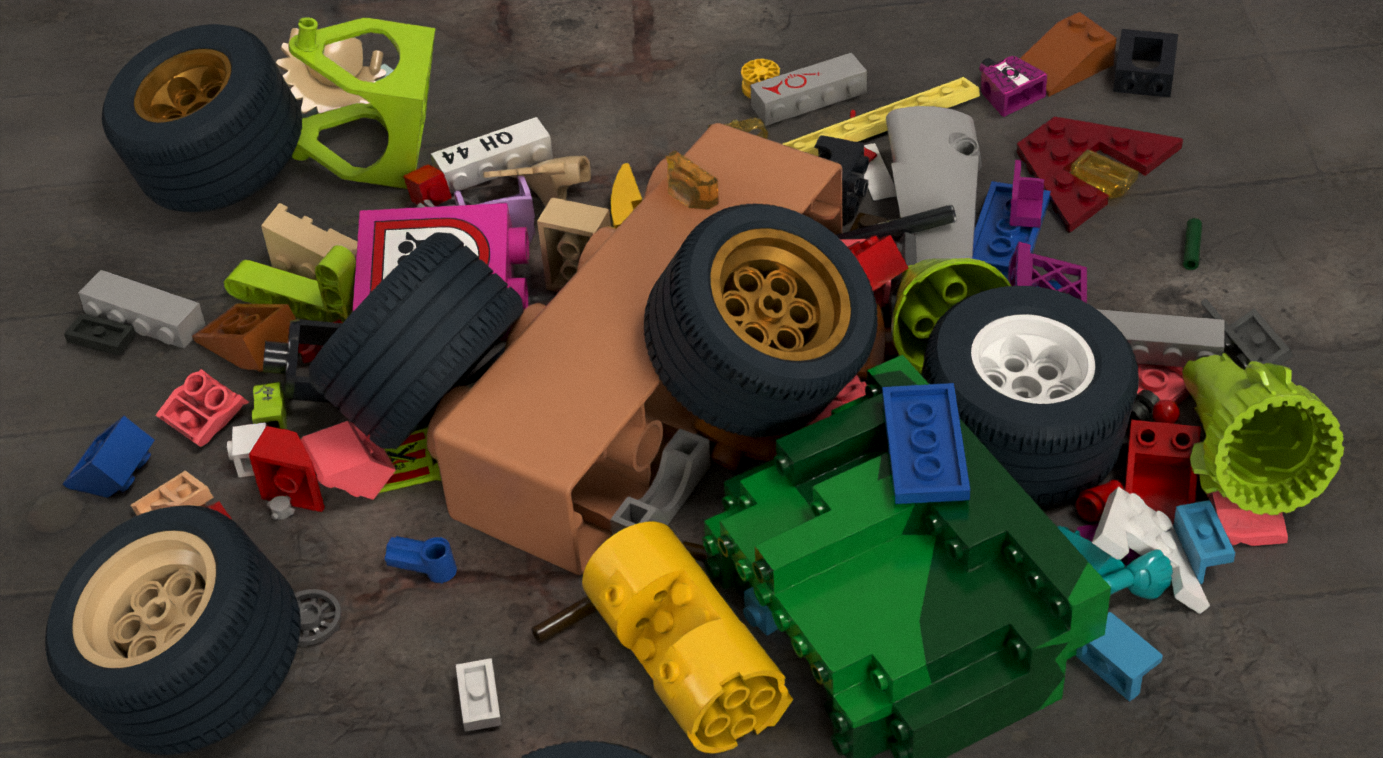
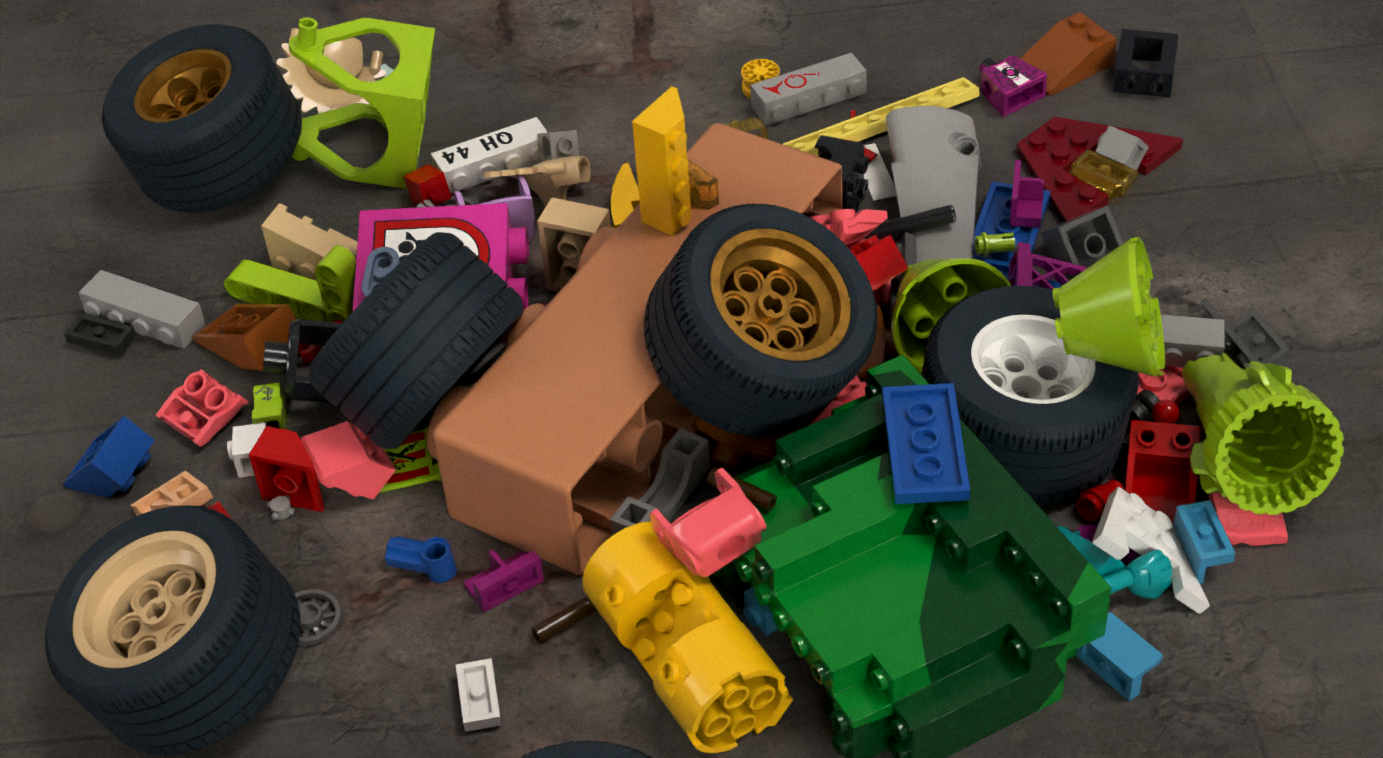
(374, 272): none -> sand blue plate
(504, 579): none -> magenta panel
(557, 144): none -> light grey brick
(663, 164): none -> yellow wedge
(712, 531): none -> coral piece
(756, 495): none -> dark brown piece
(852, 225): none -> coral slope
(994, 243): none -> lime pin
(1083, 238): none -> dark grey slope
(1111, 312): none -> lime cone
(1121, 147): none -> light grey brick
(1192, 244): dark green piece -> none

